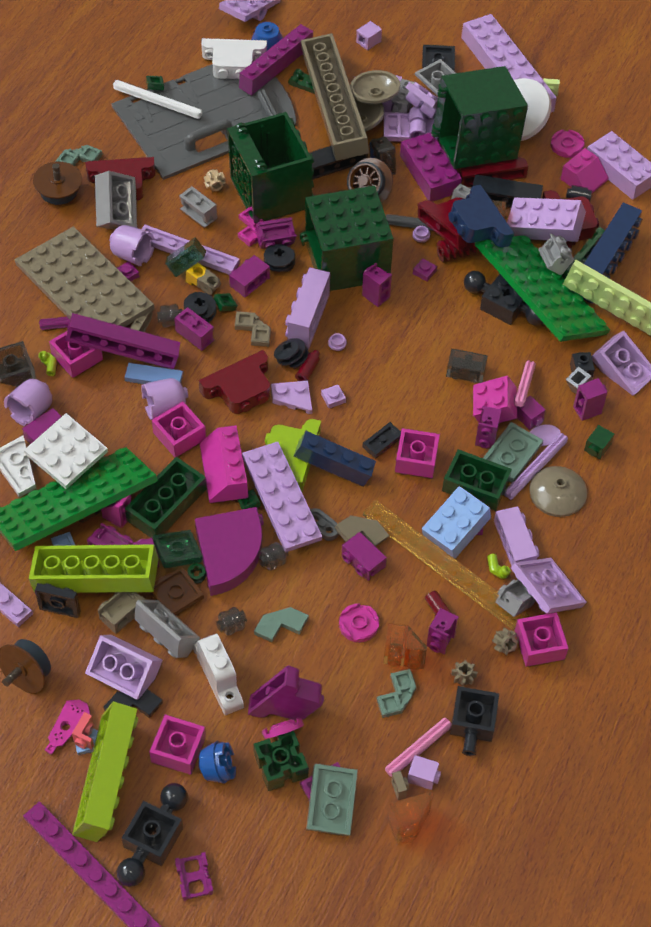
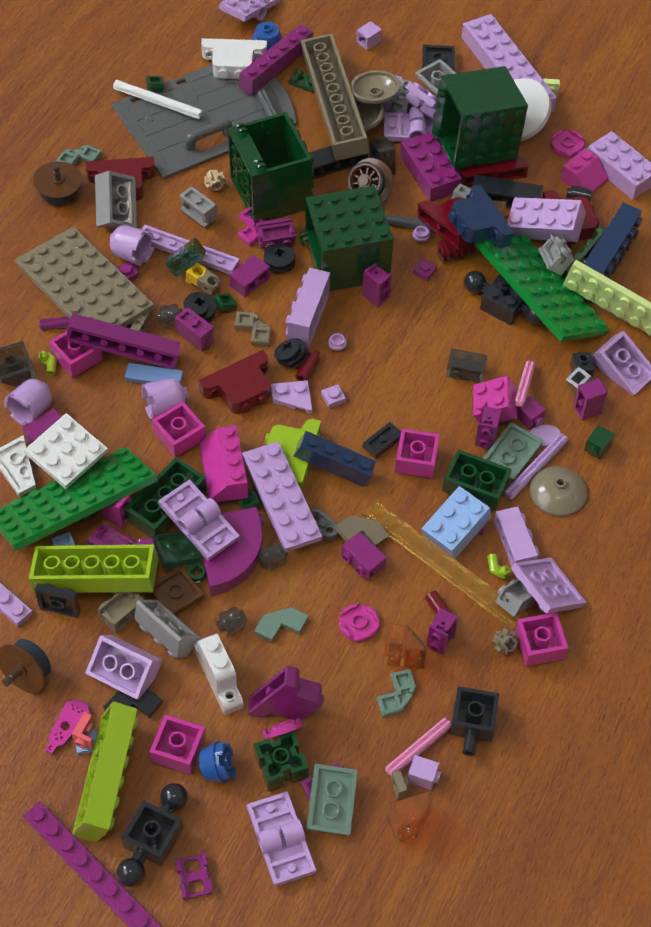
(199, 519): none -> lavender plate
(281, 839): none -> lavender plate
(461, 668): dark tan gear -> none

